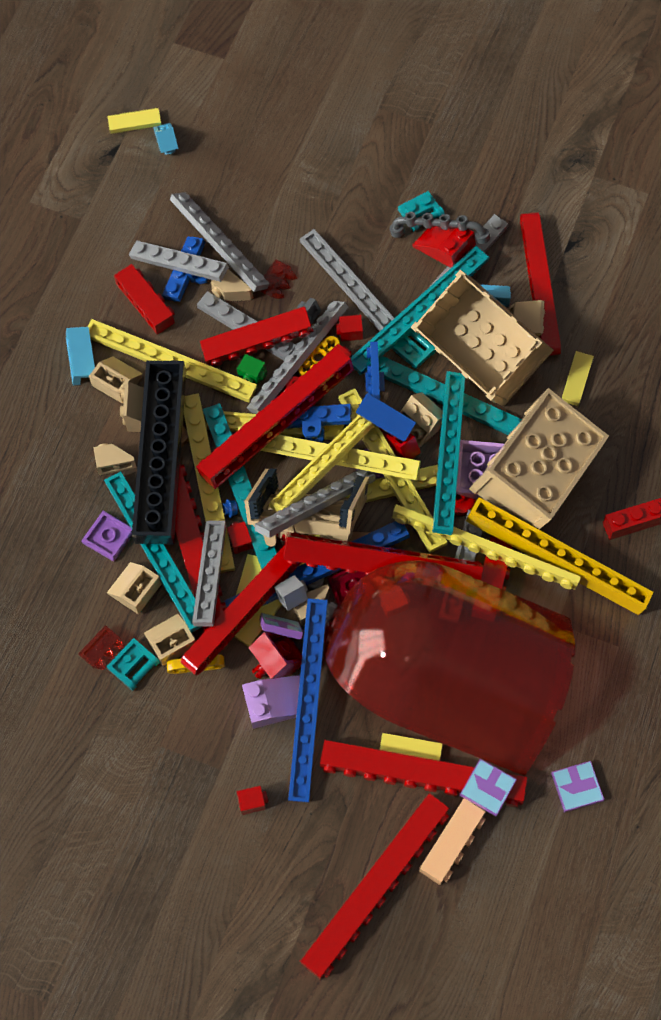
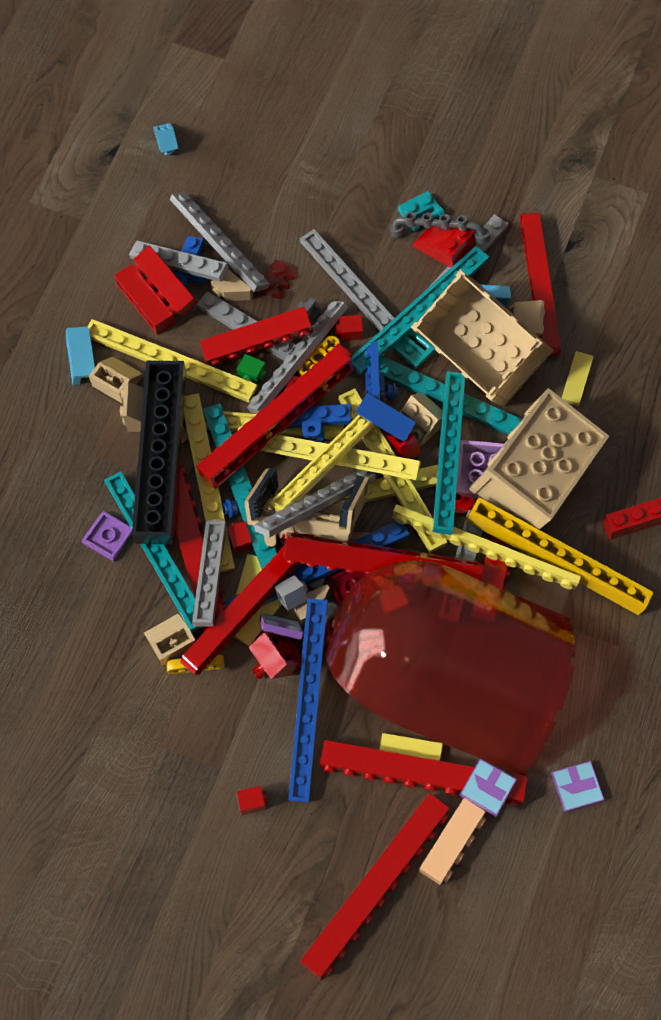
(101, 647): clear red plate -> none
(112, 459): tan slope -> none
(128, 660): teal plate -> none
(134, 120): light yellow tile -> none
(135, 587): tan slope -> none
(165, 281): none -> red brick
(272, 700): lavender slope -> none
(391, 391): none -> blue plate

